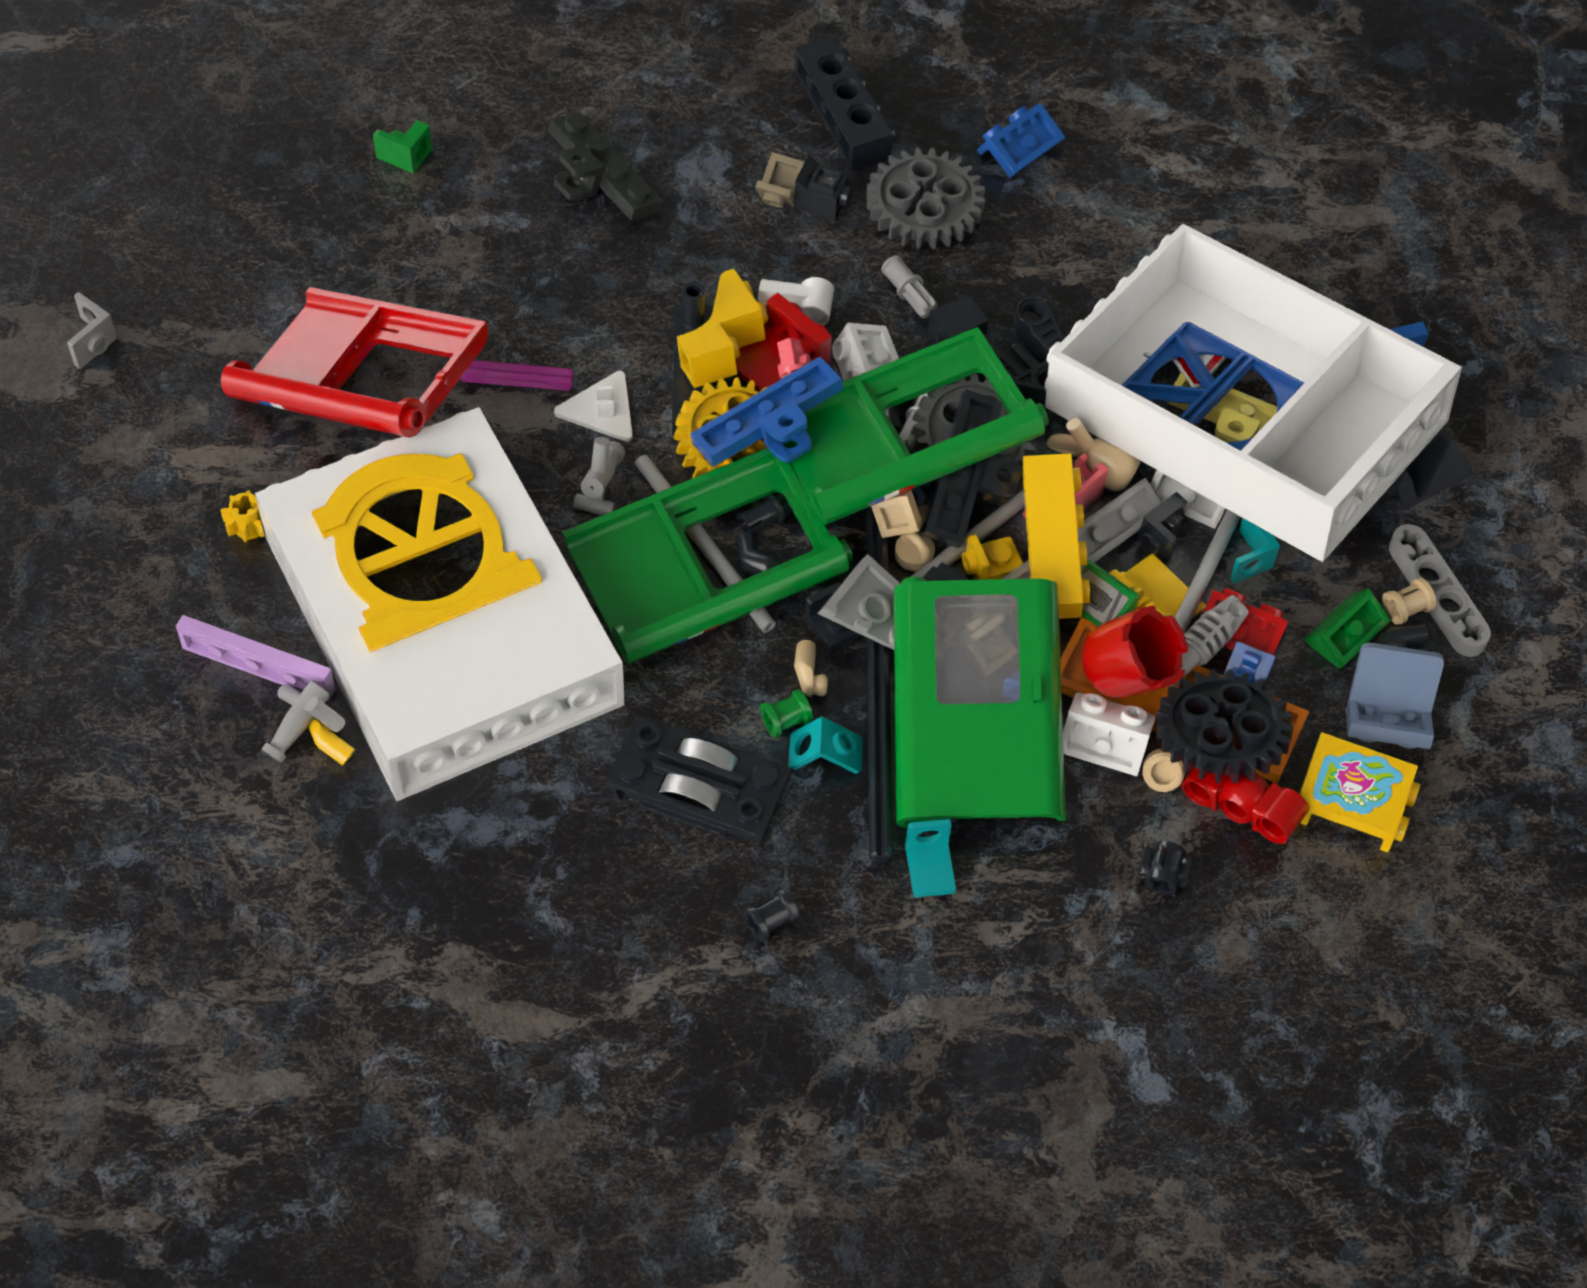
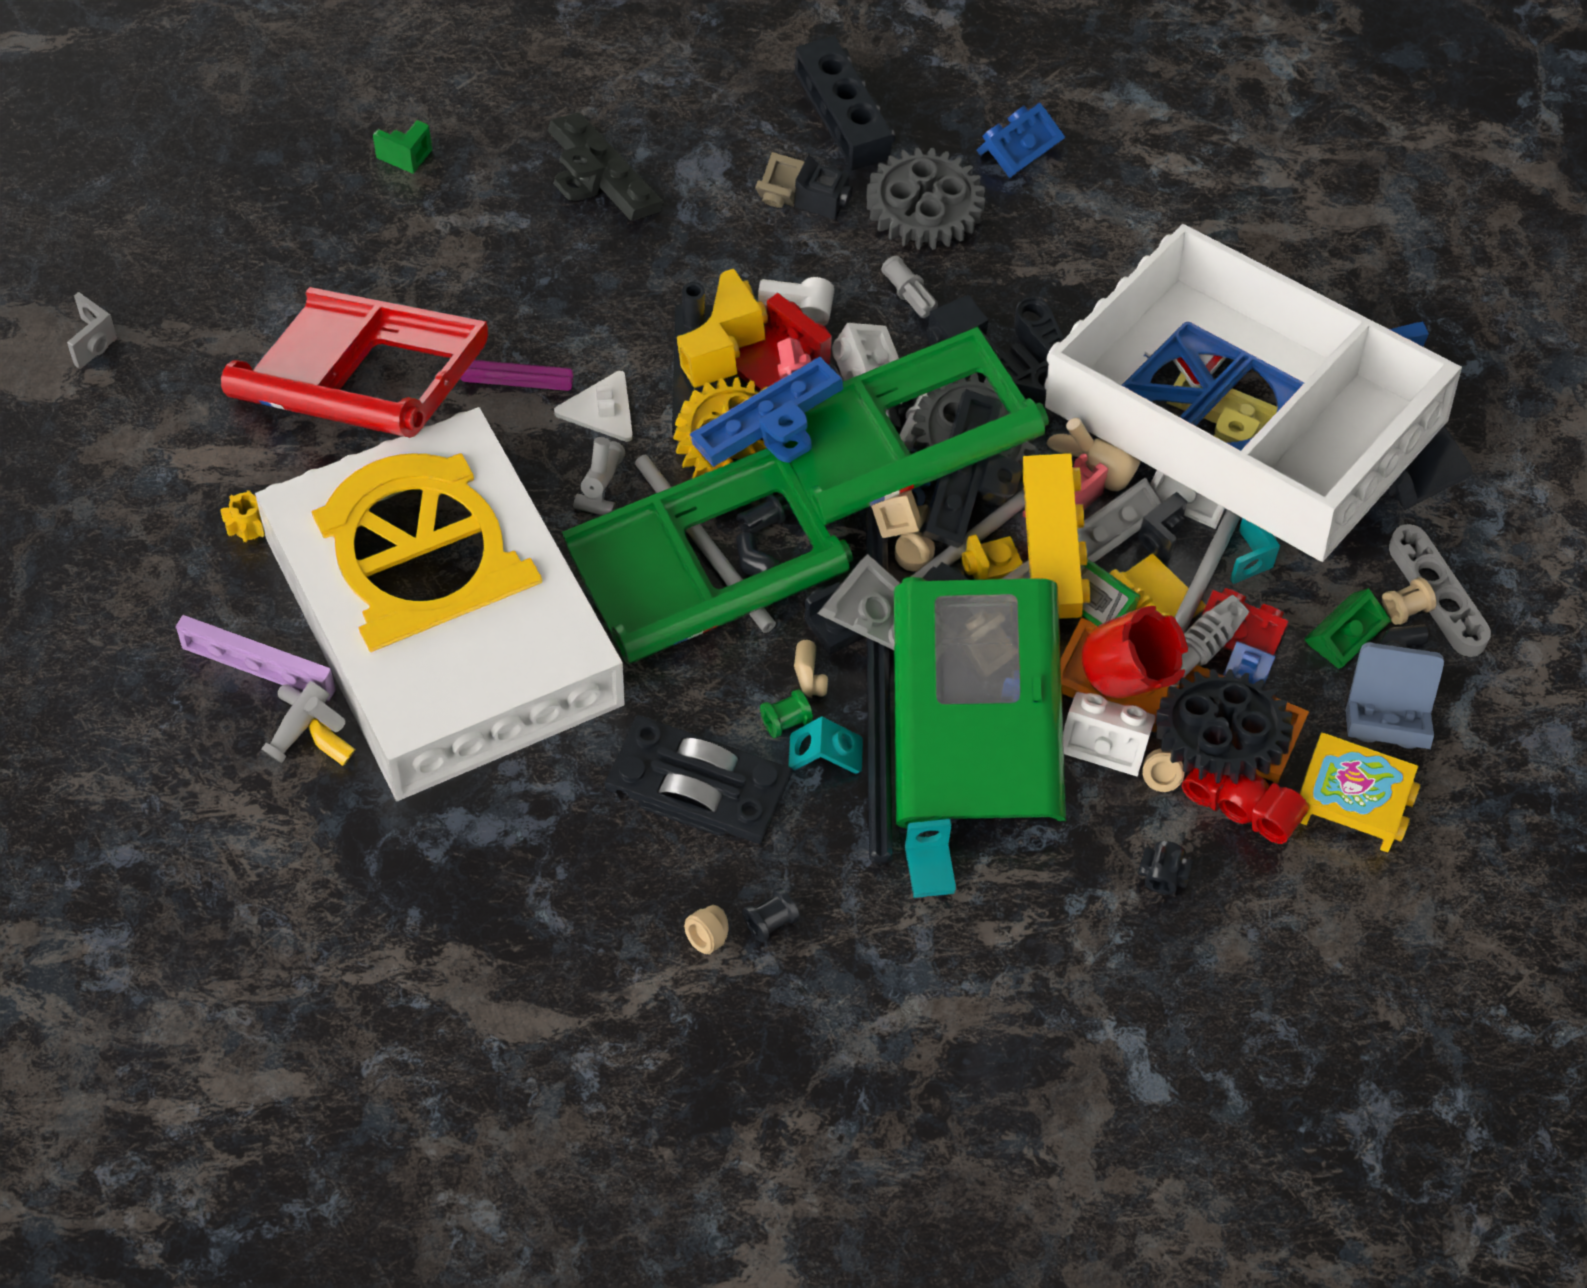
(707, 929): none -> tan tile

